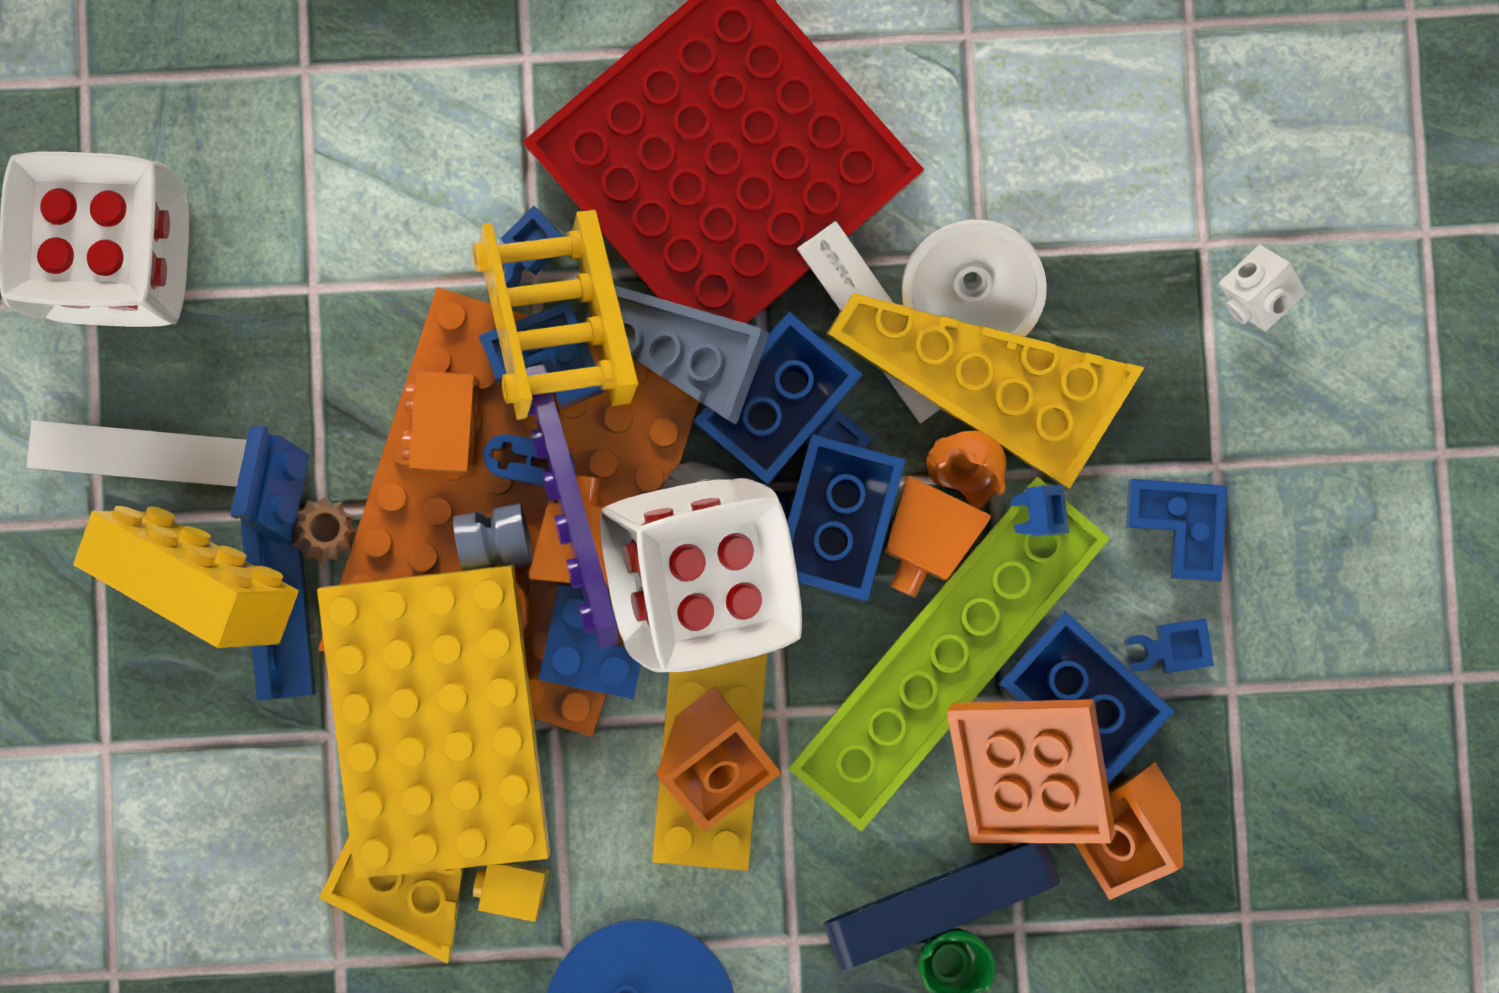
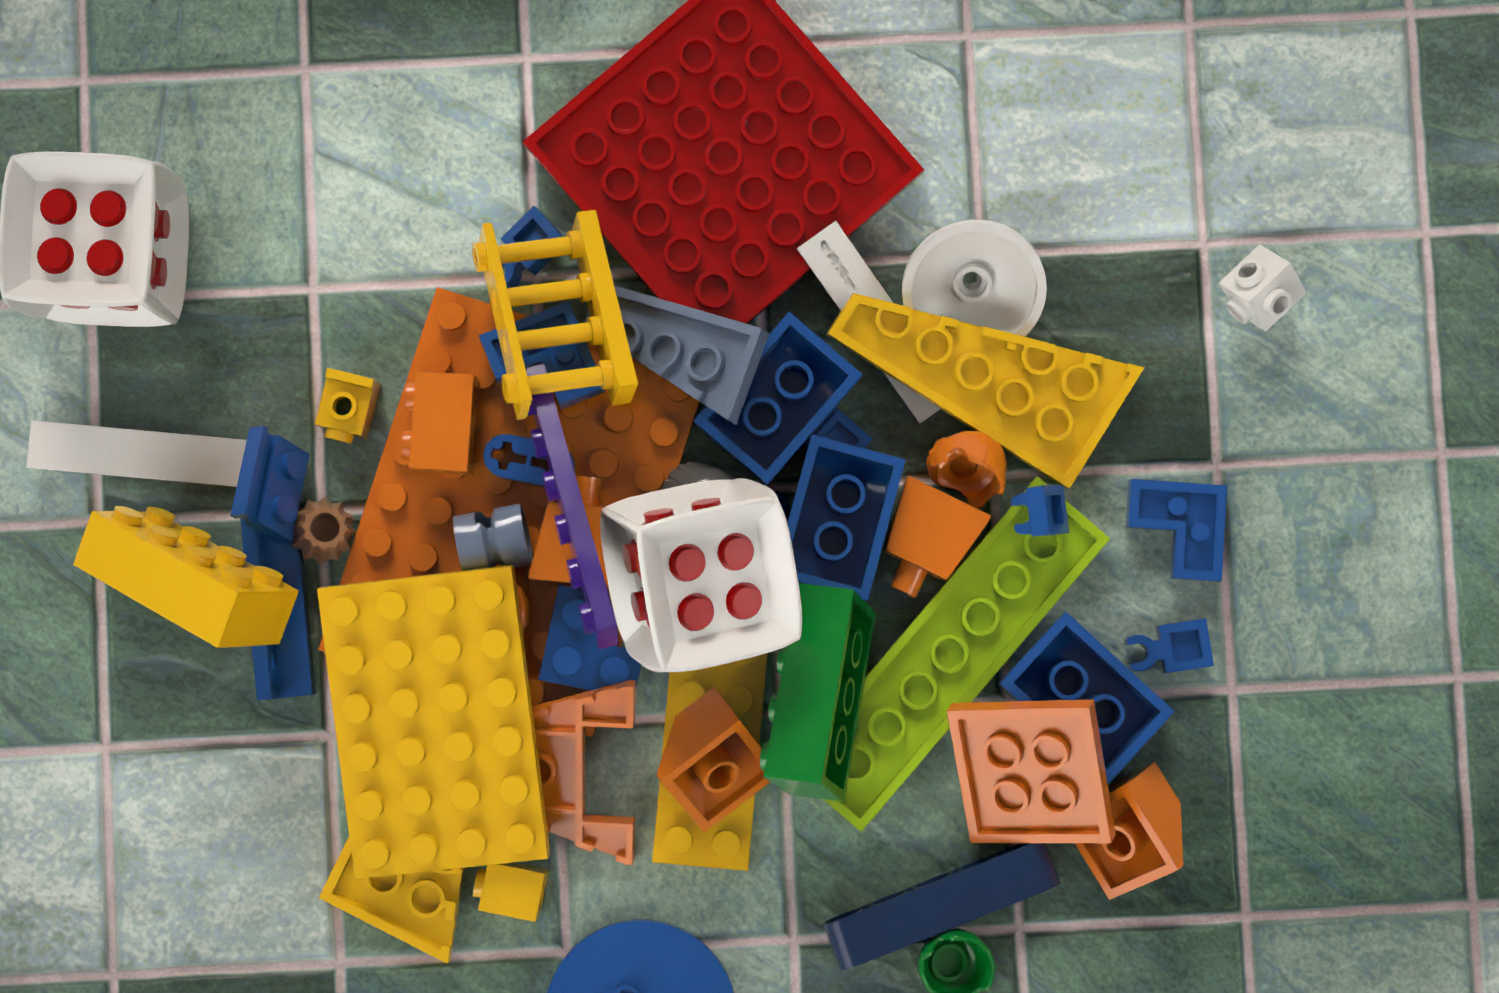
(363, 396): none -> yellow brick
(562, 766): none -> orange wing
(819, 695): none -> green brick

